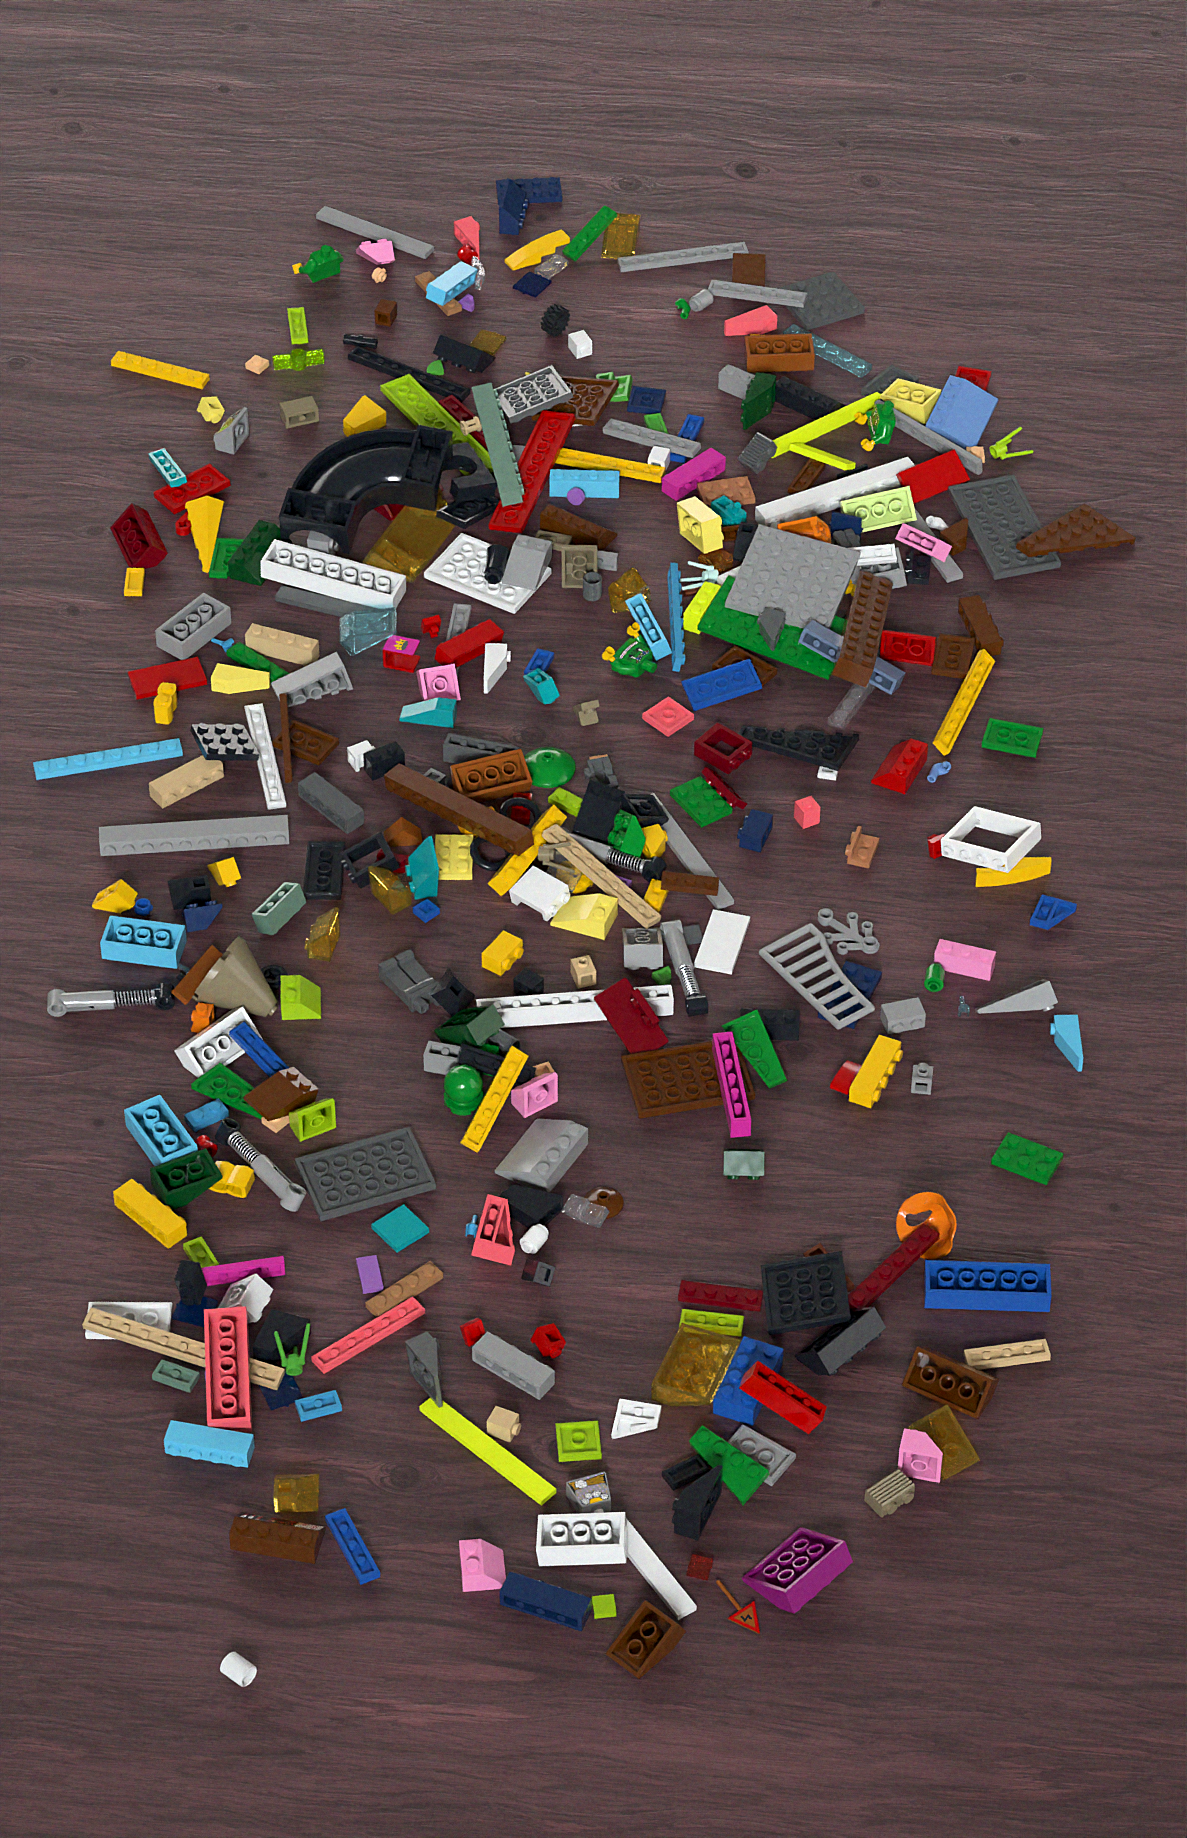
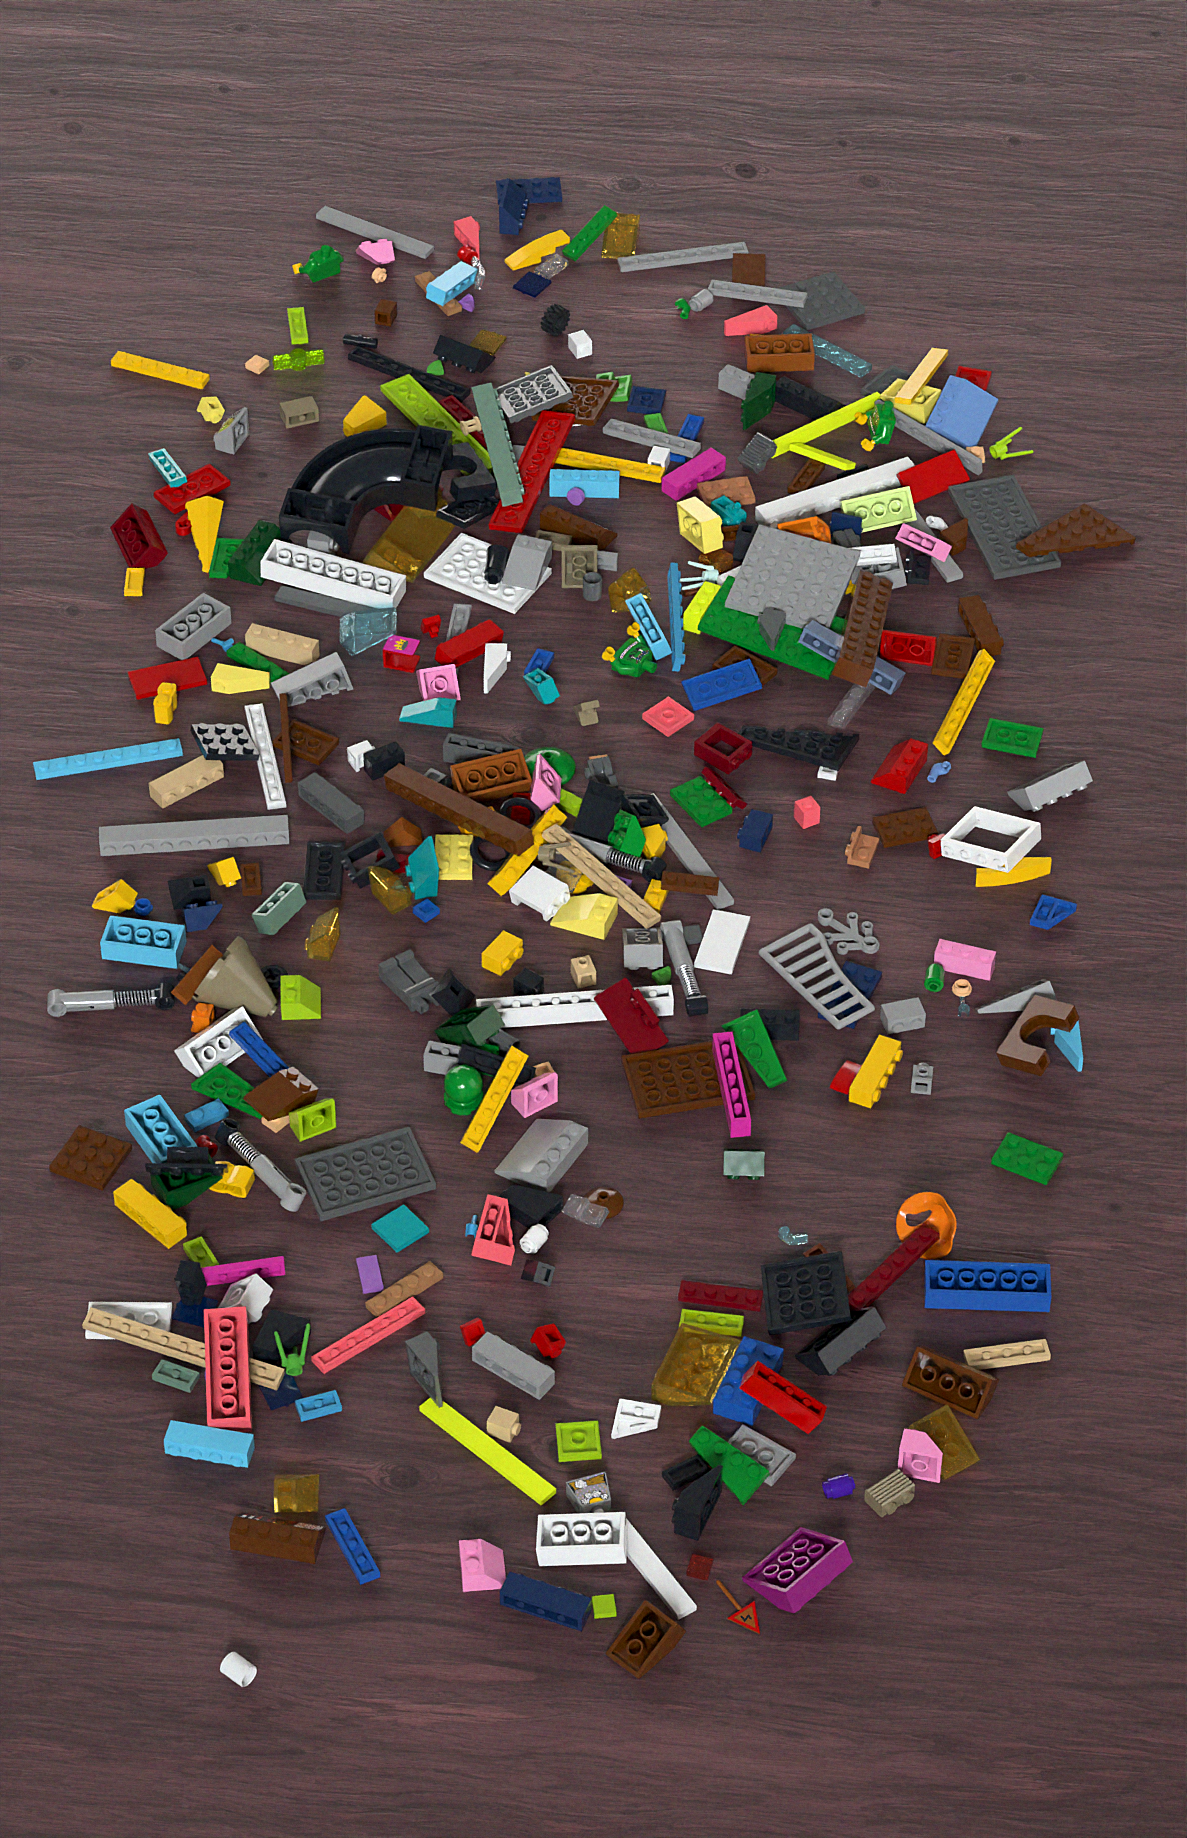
(90, 1157): none -> reddish brown plate
(187, 1160): none -> black bracket
(250, 879): none -> reddish brown plate
(545, 784): none -> bright pink slope
(791, 1239): none -> clear light blue arm
(838, 1486): none -> dark purple brick
(904, 827): none -> reddish brown plate
(921, 376): none -> yellow tile
(961, 988): none -> light nougat plate
(1039, 1014): none -> reddish brown arch
(1051, 786): none -> light grey slope

